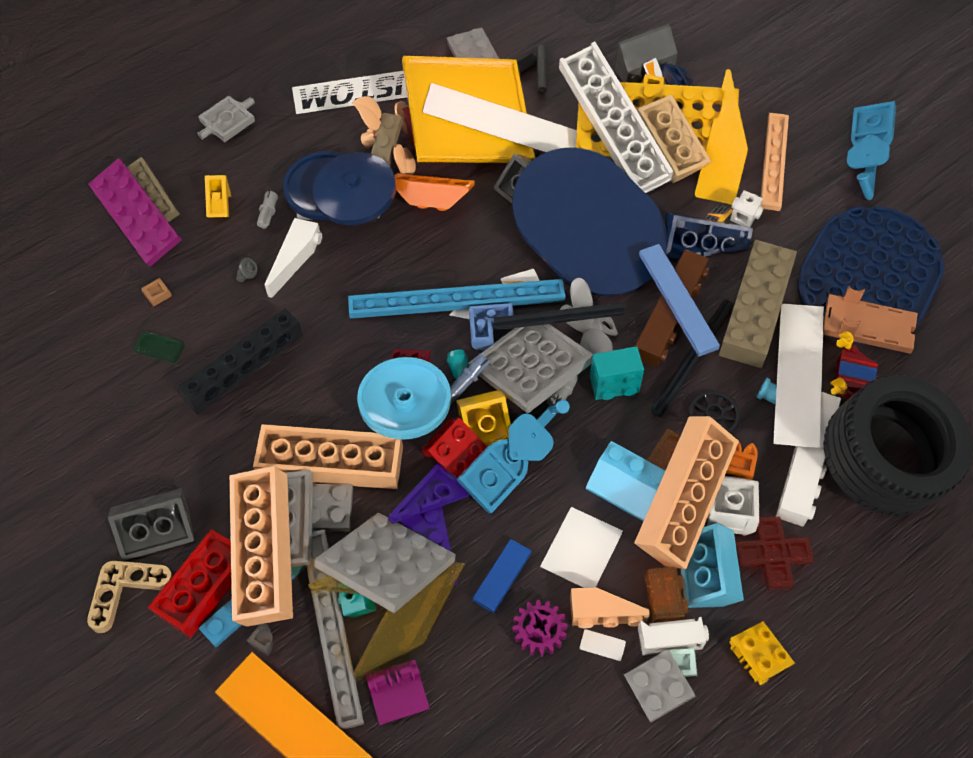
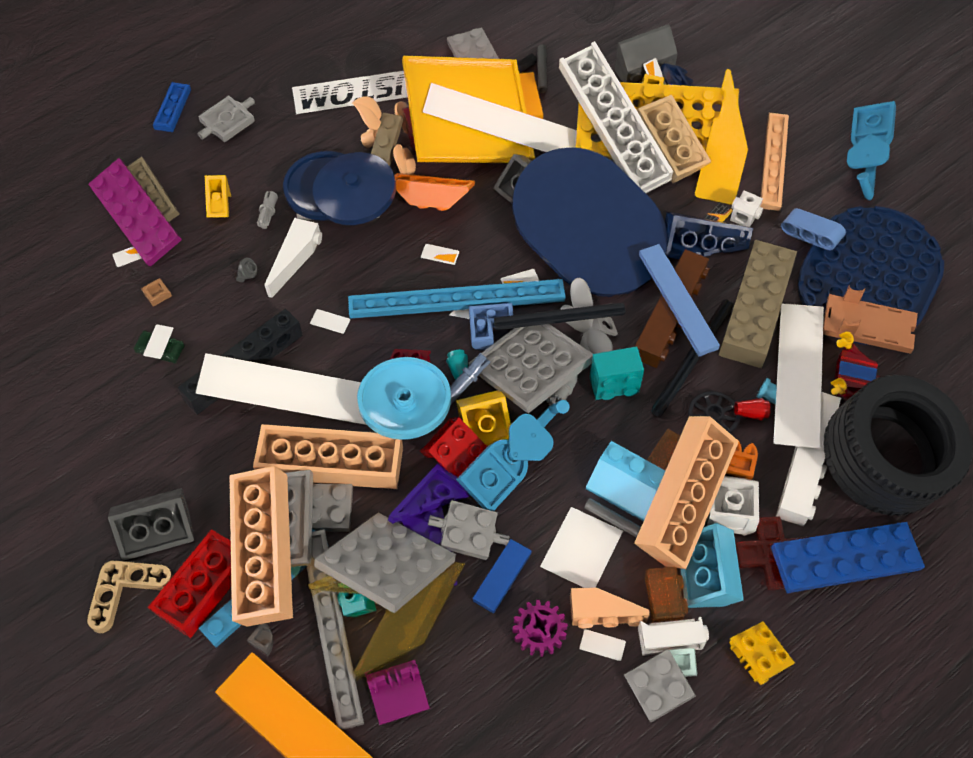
(126, 256): none -> white sticker
(158, 341): none -> white sticker
(172, 107): none -> blue tile
(279, 388): none -> white sticker
(330, 321): none -> white sticker
(440, 254): none -> white sticker
(468, 530): none -> light grey plate
(531, 95): none -> light orange tile
(612, 517): none -> dark grey piece
(753, 408): none -> red cone
(813, 229): none -> medium blue beam
(847, 557): none -> blue plate

